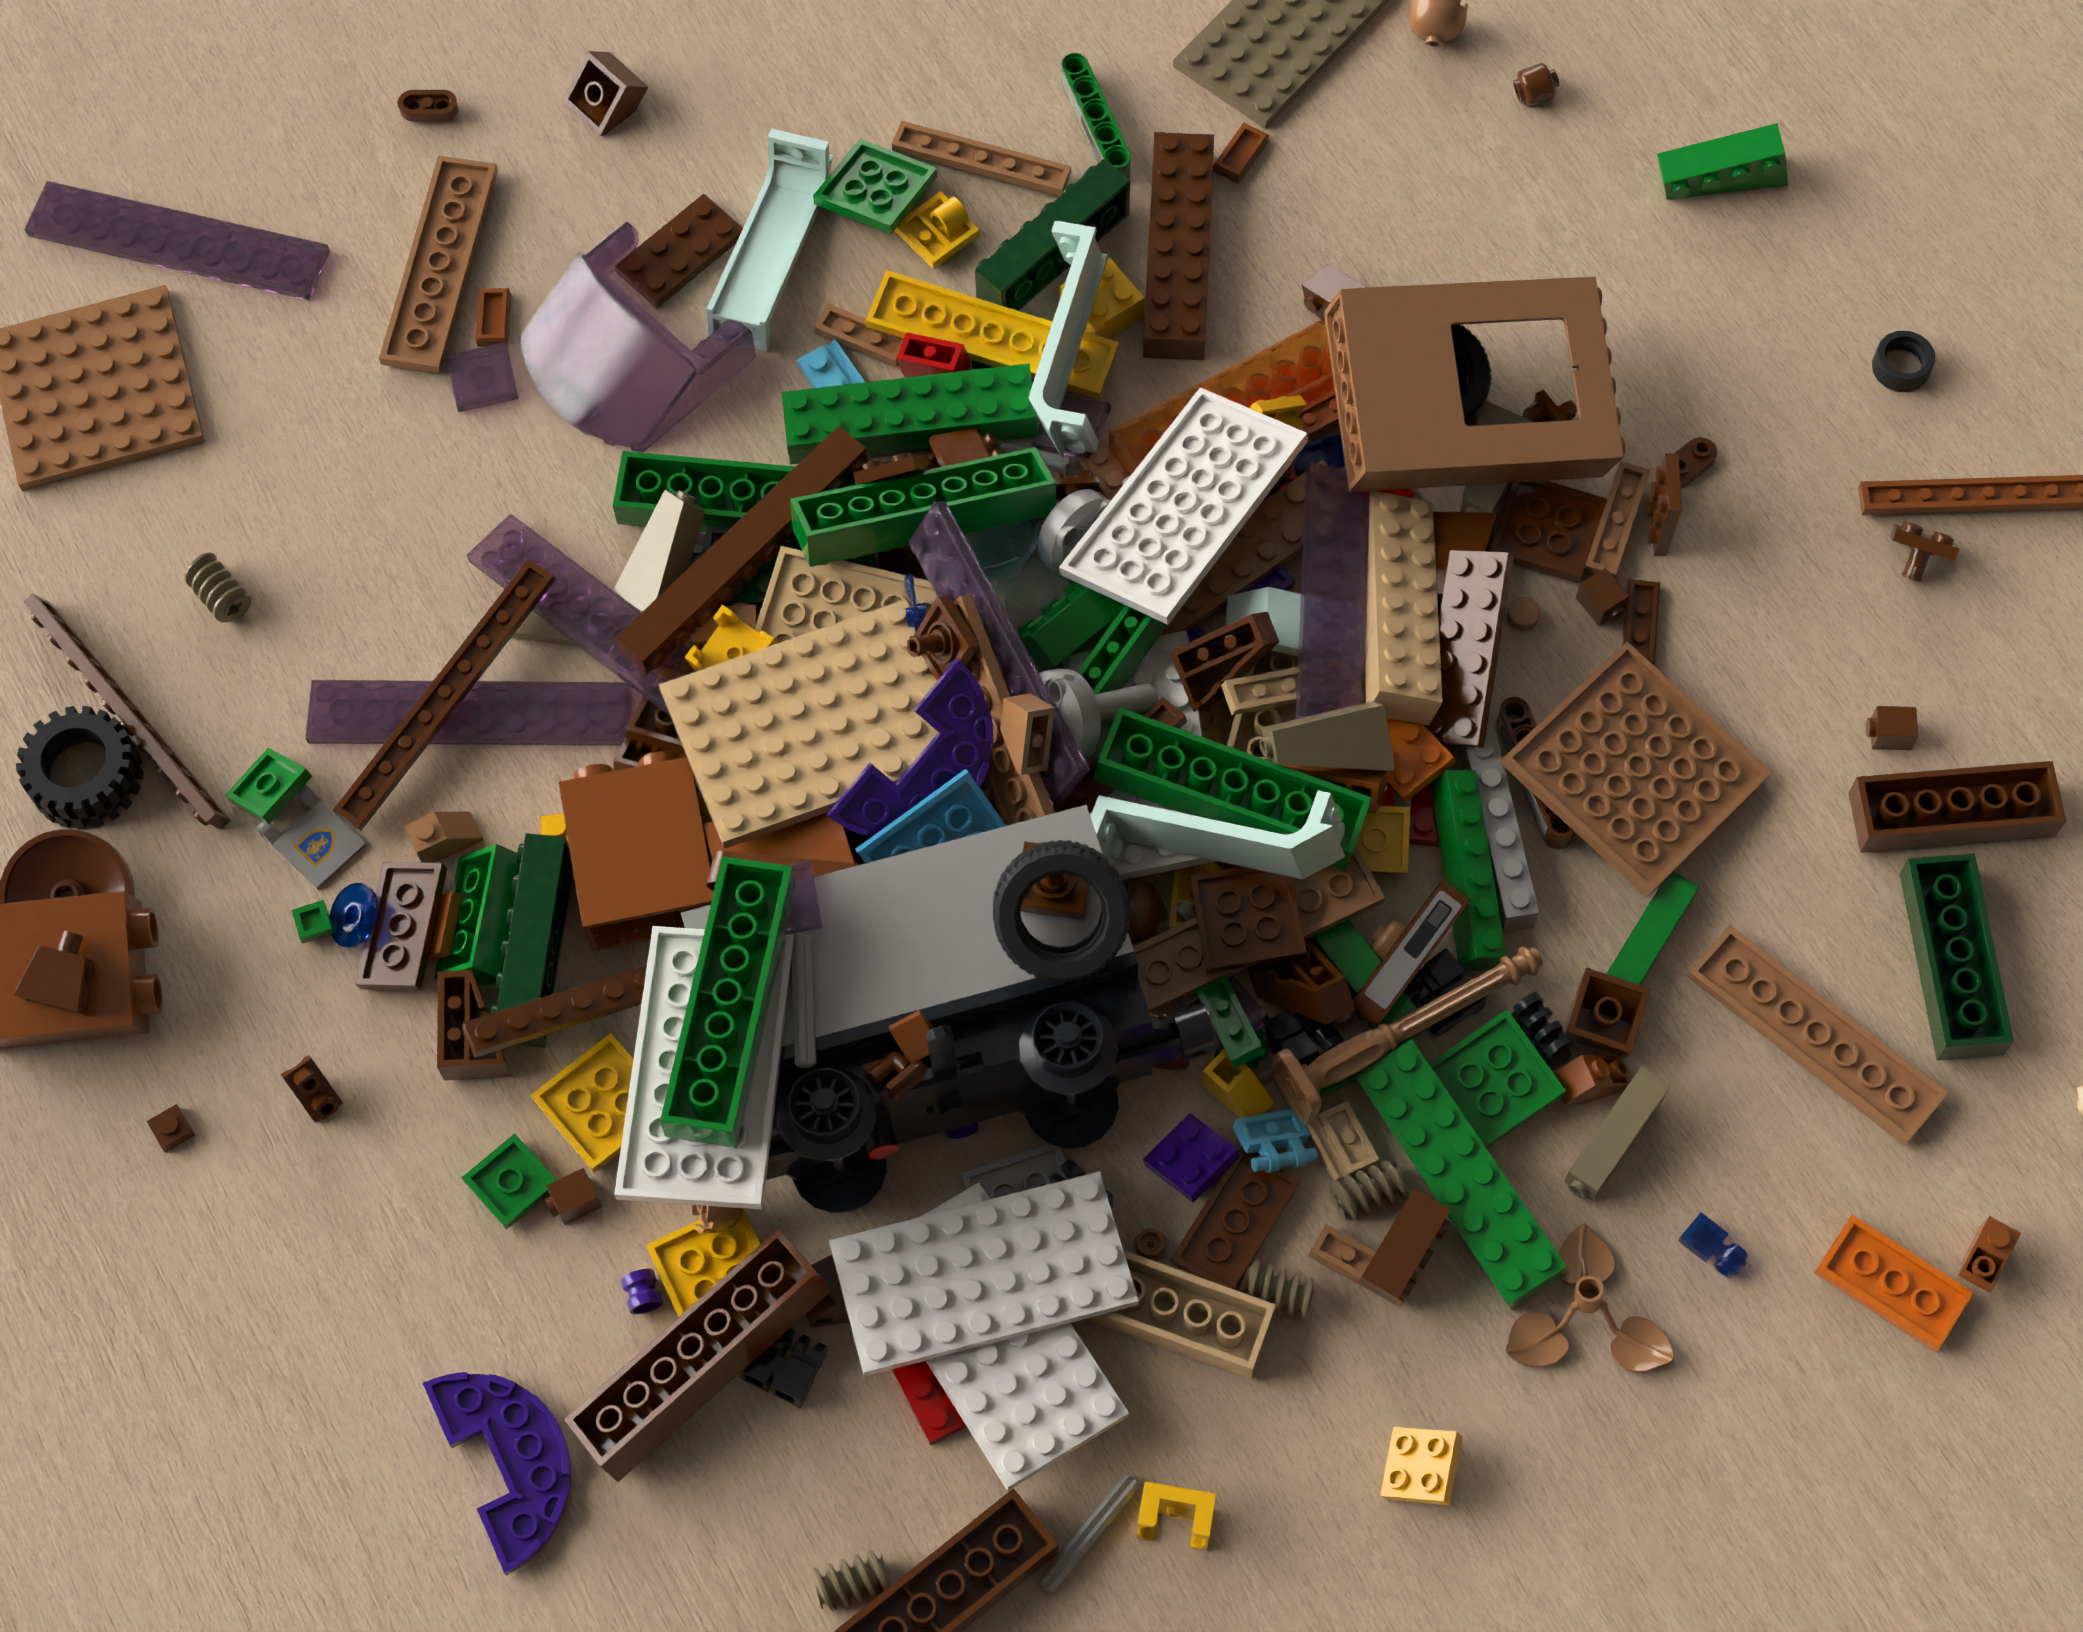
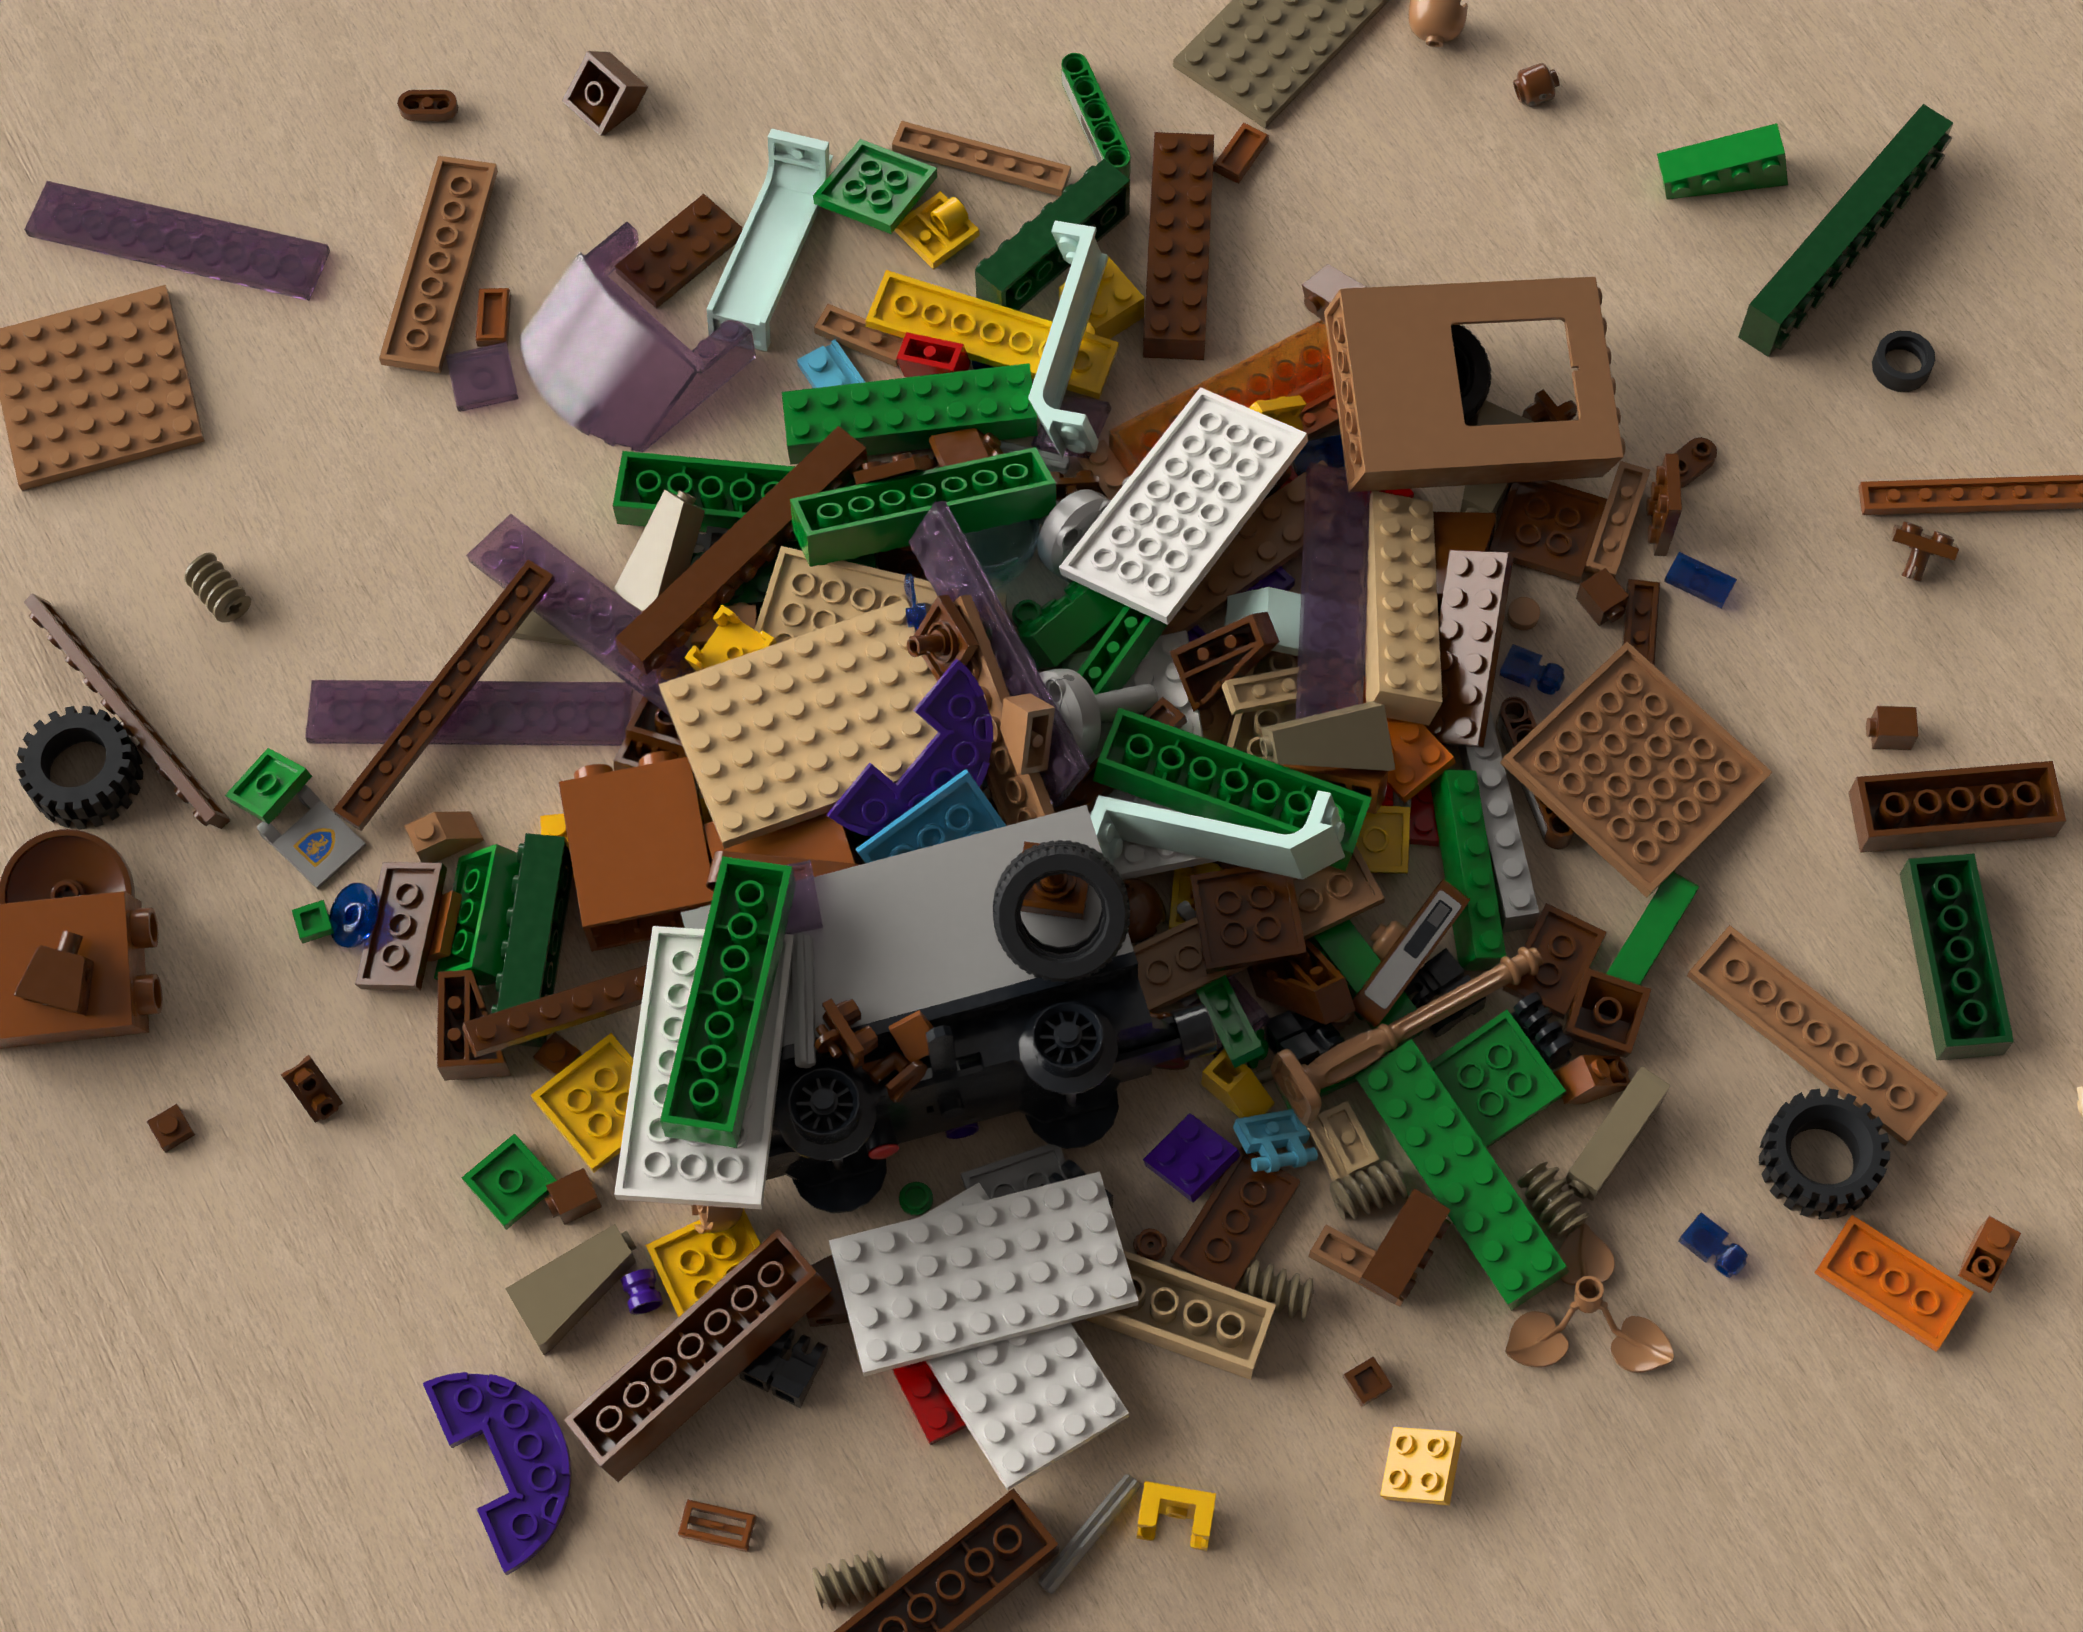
(556, 1054): none -> reddish brown plate
(570, 1285): none -> dark tan slope
(746, 1532): none -> dark orange tile
(838, 1020): none -> reddish brown hips
(916, 1198): none -> green plate
(1024, 610): none -> green plate
(1367, 1381): none -> reddish brown plate
(1524, 665): none -> clear blue plate
(1552, 1200): none -> dark tan piece
(1566, 950): none -> reddish brown plate
(1700, 580): none -> clear blue plate
(1846, 231): none -> dark green brick
(1846, 1122): none -> black tyre

